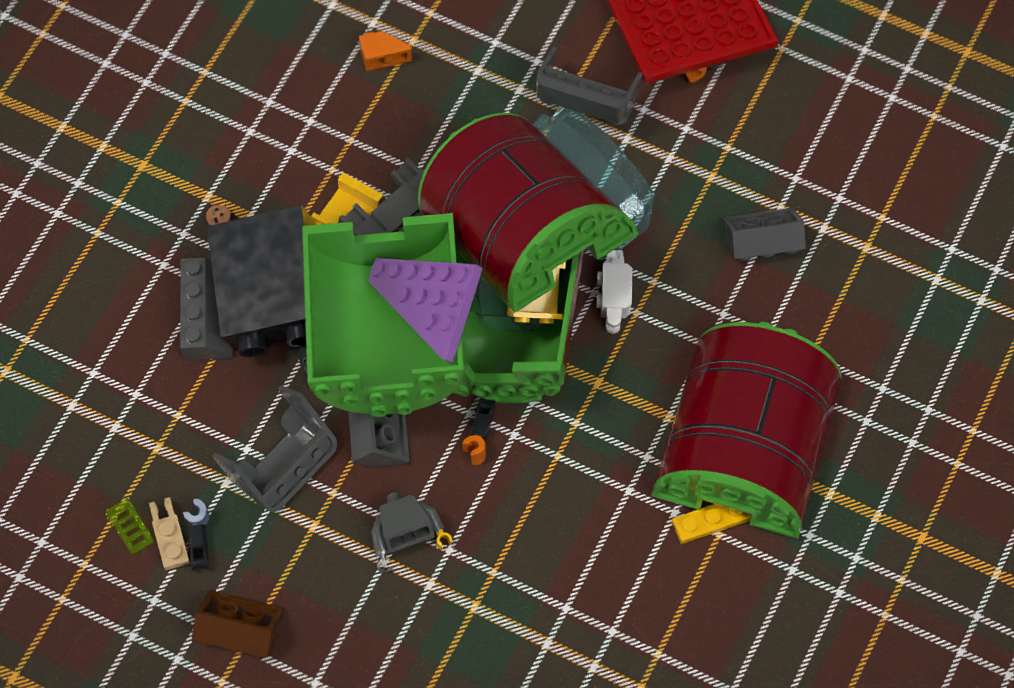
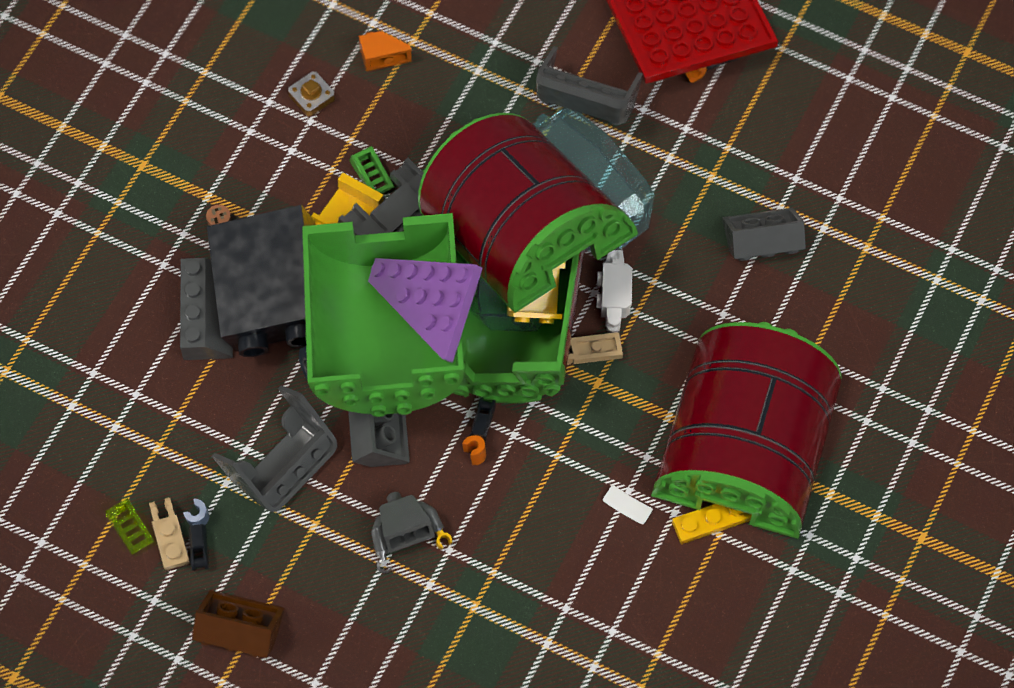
(311, 93): none -> piece
(369, 153): none -> bright green slope
(595, 348): none -> tan hinge
(627, 505): none -> white sticker

